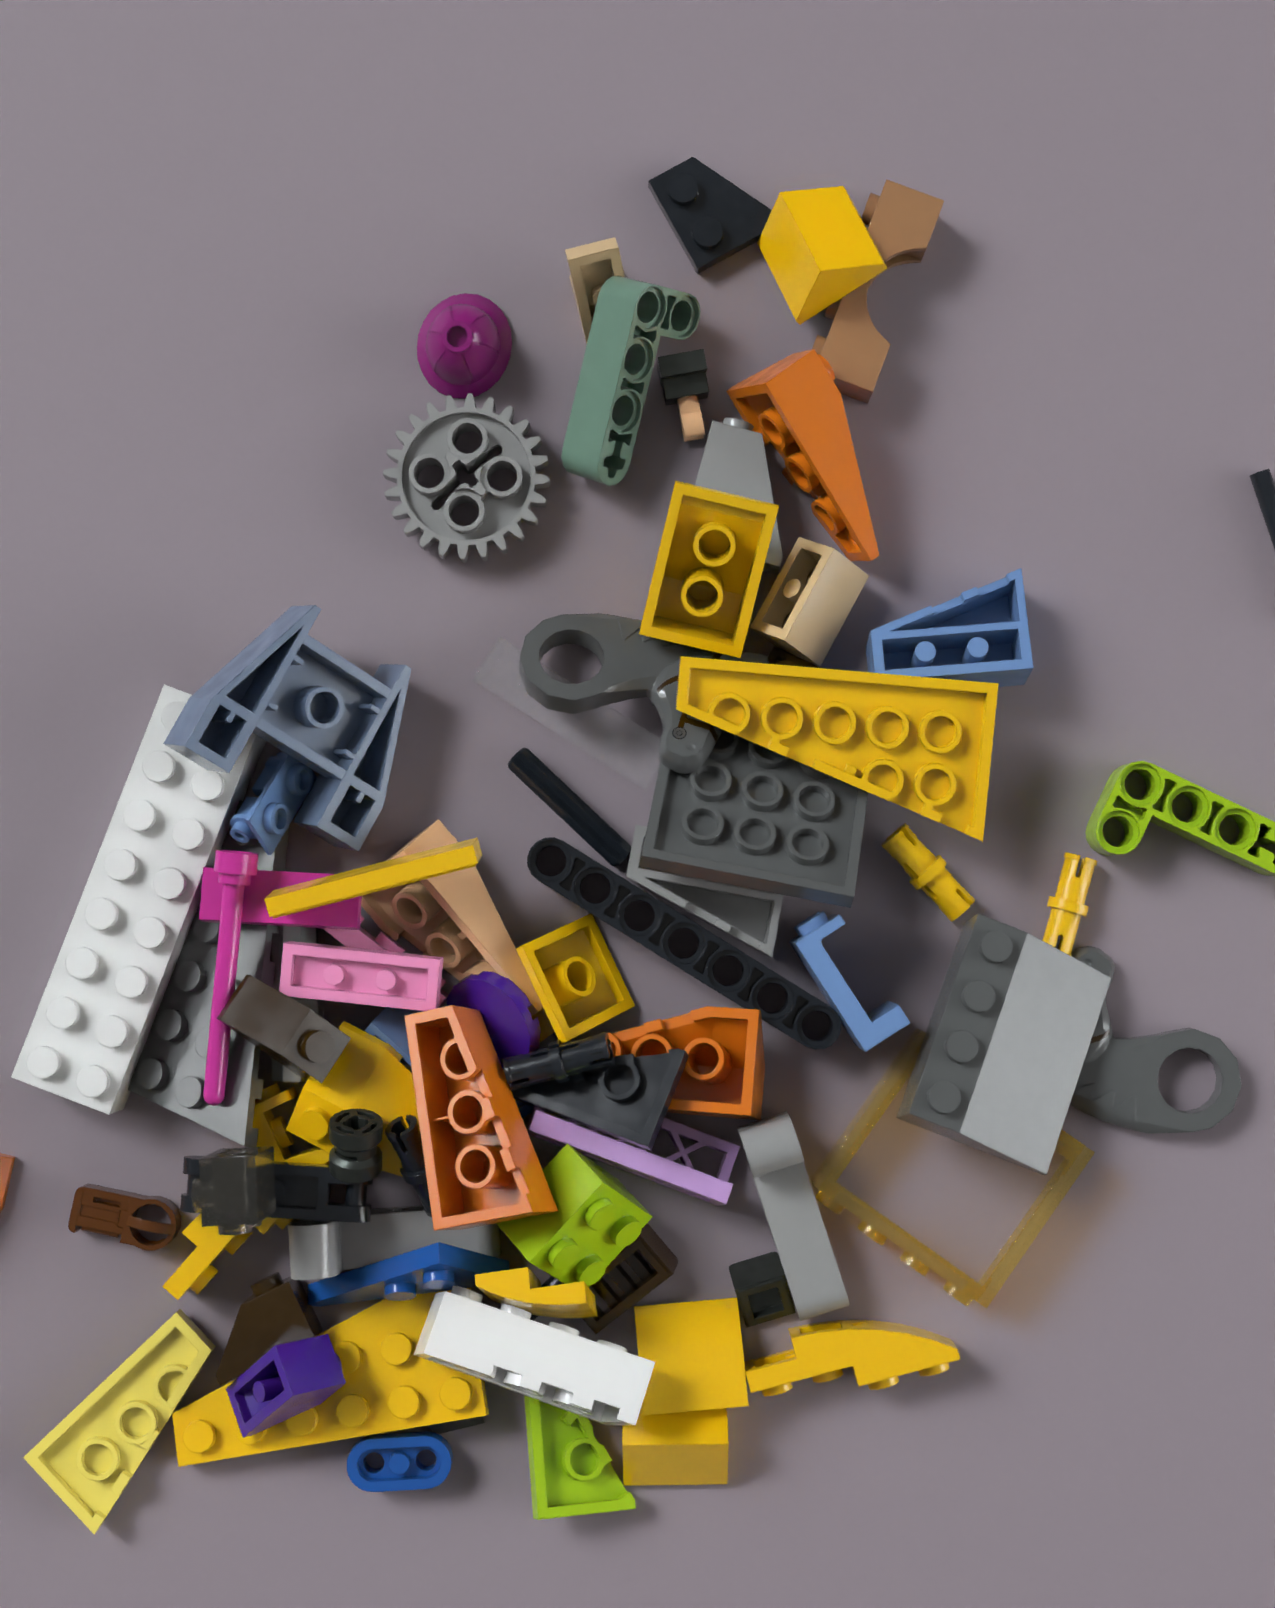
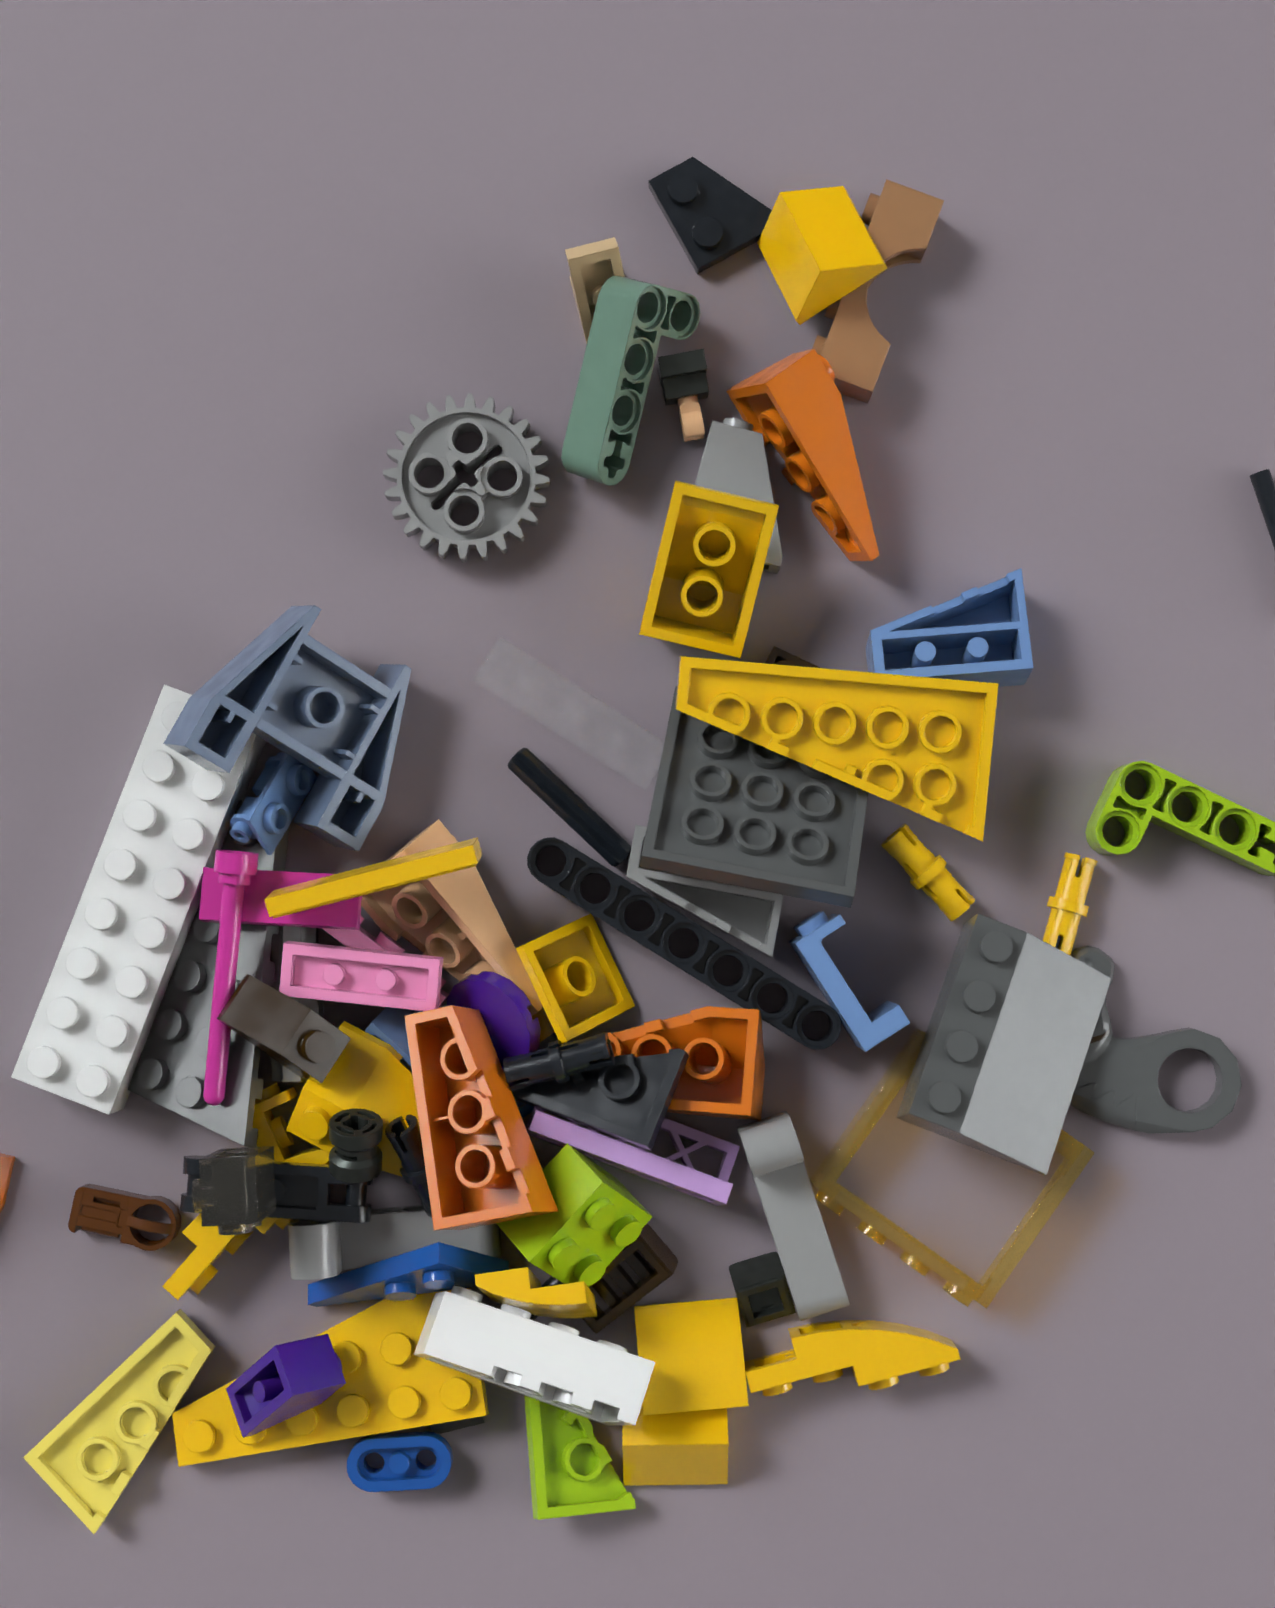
(268, 1317): dark brown slope -> none
(464, 345): magenta hat -> none
(630, 669): dark grey animal -> none
(809, 601): tan brick -> none

